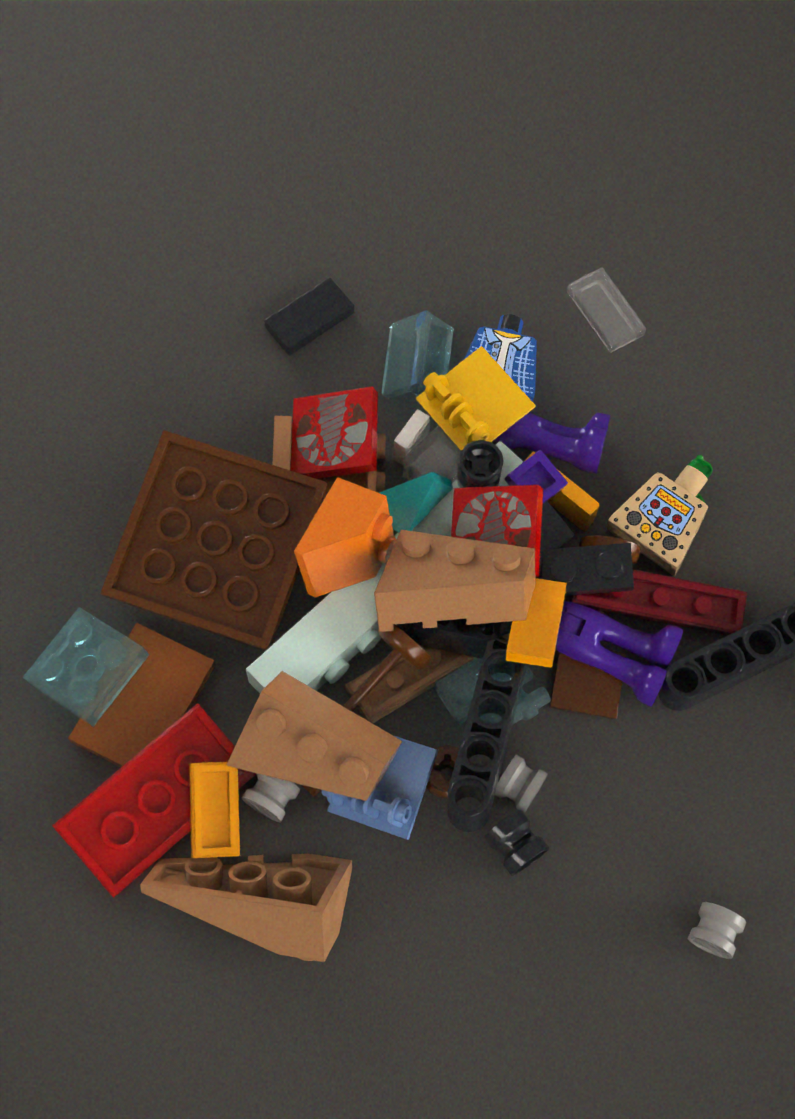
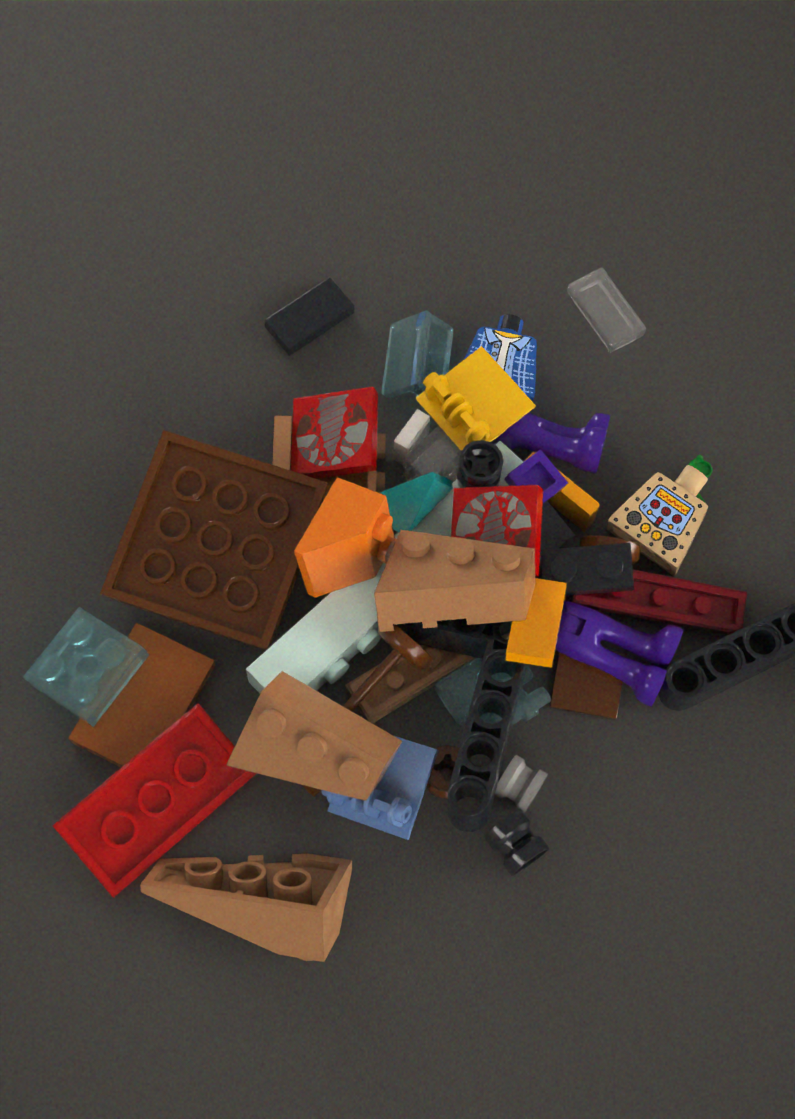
(214, 810): light orange tile -> none
(270, 796): light grey wheel -> none
(717, 930): light grey wheel -> none

